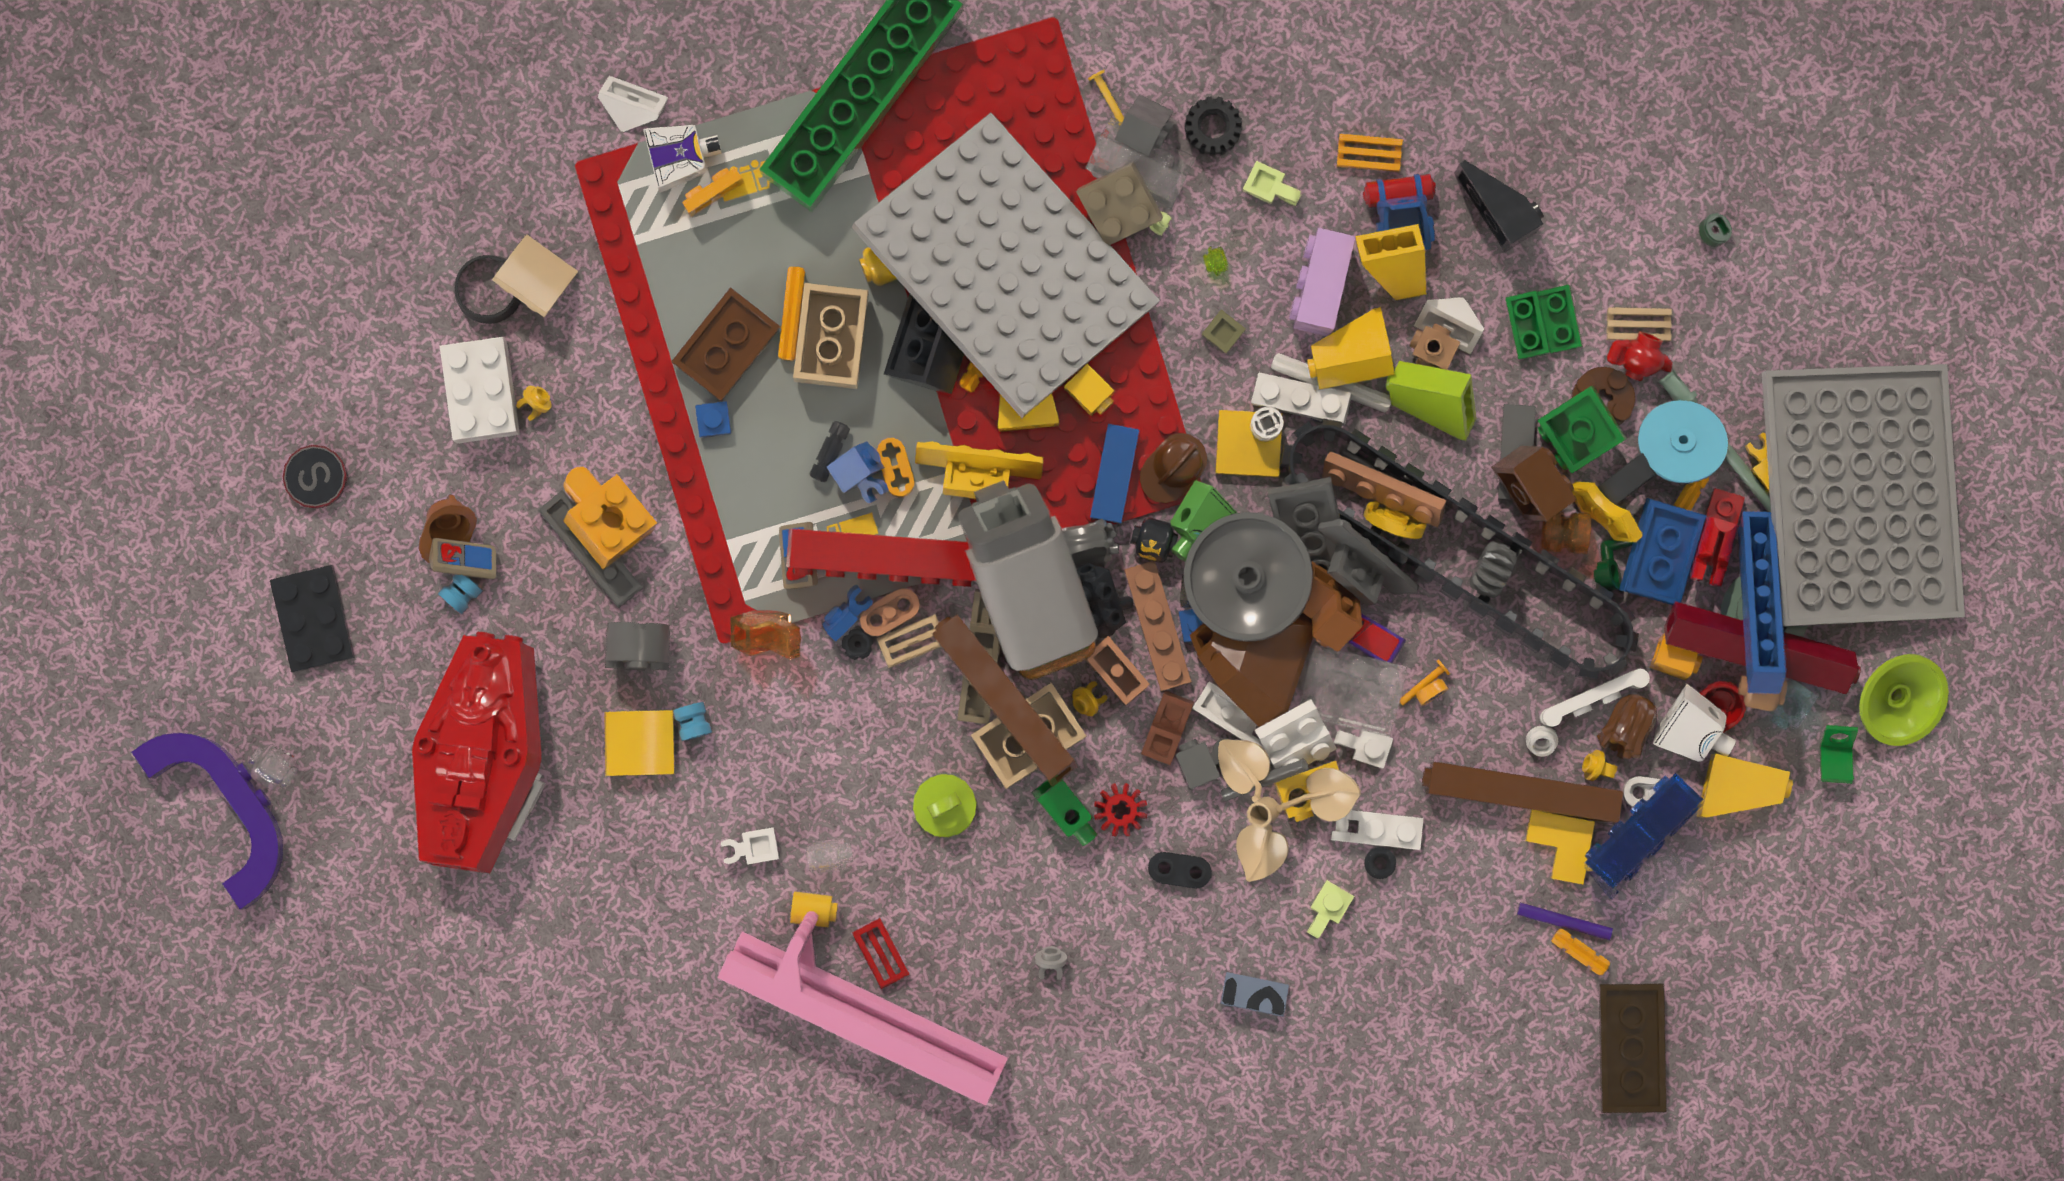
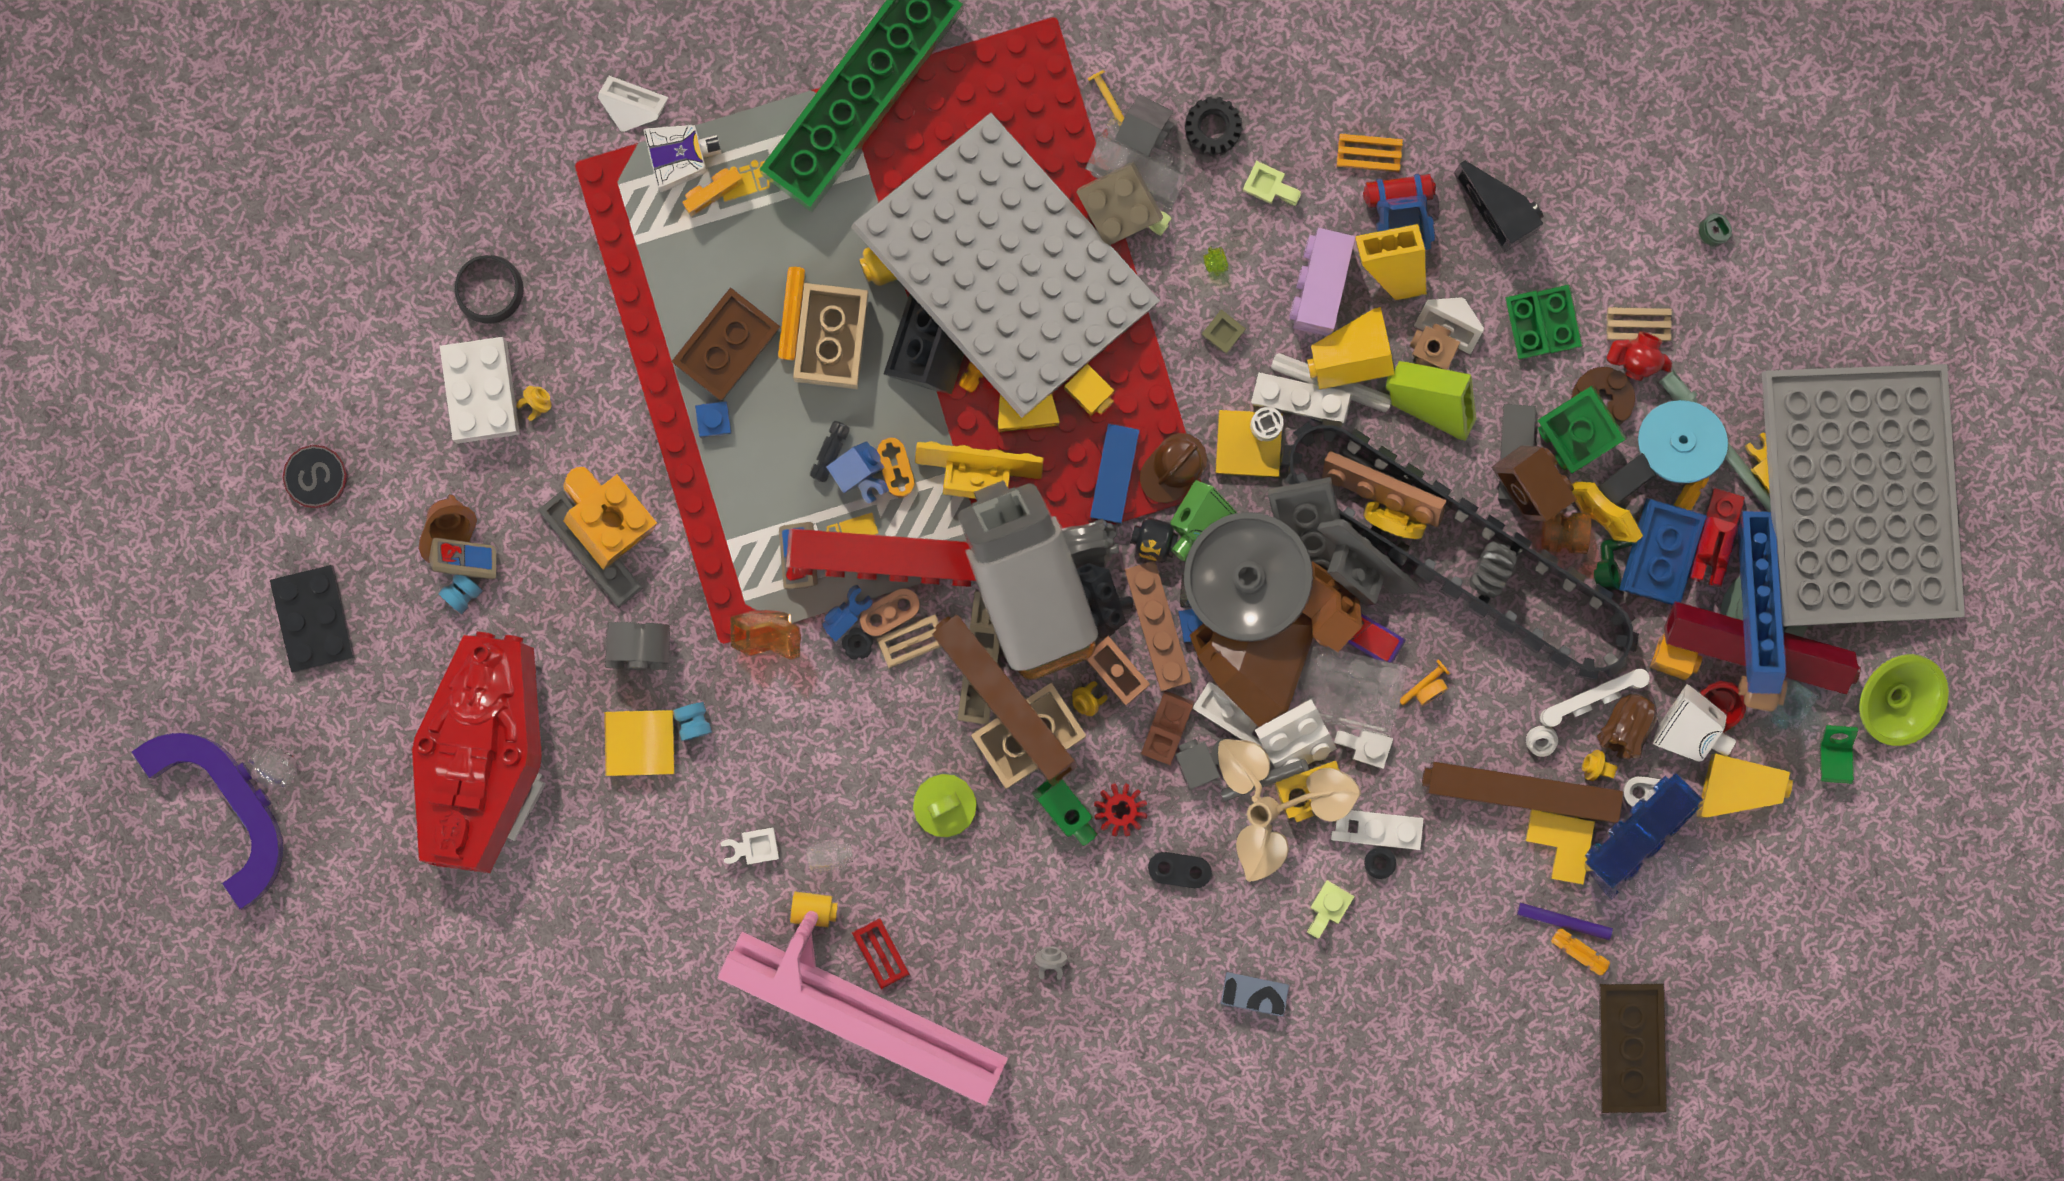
(534, 275): tan slope -> none

